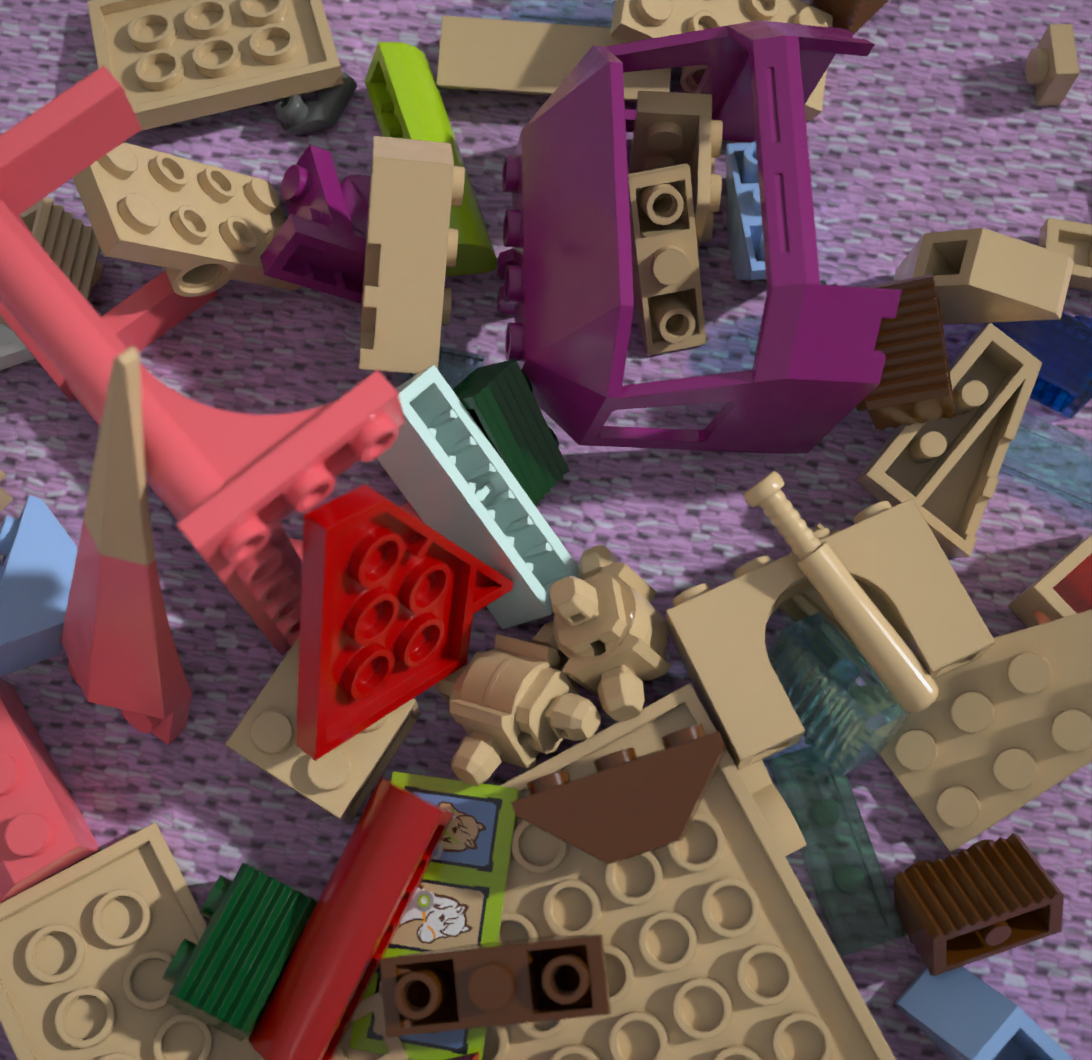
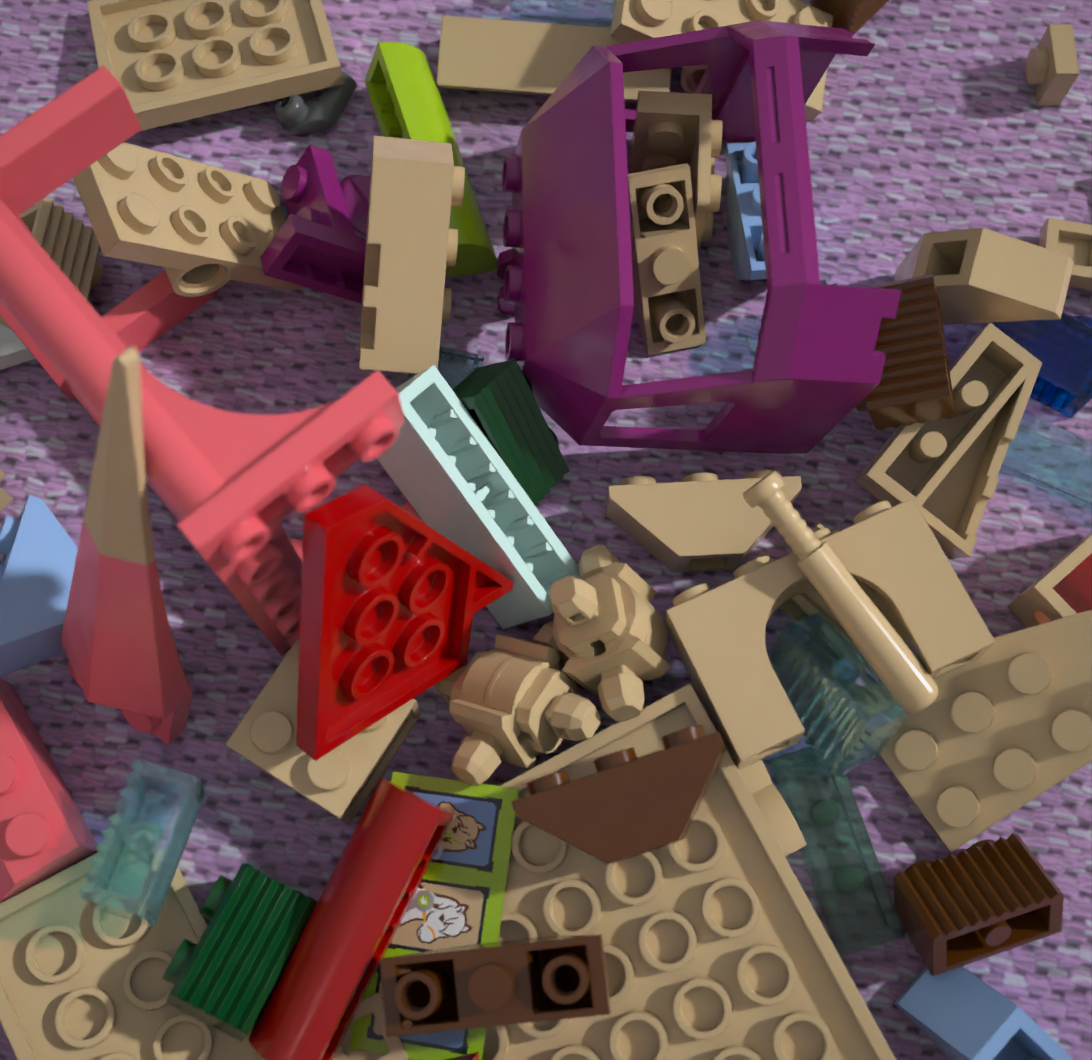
(143, 842): none -> clear light blue brick
(694, 521): none -> tan slope

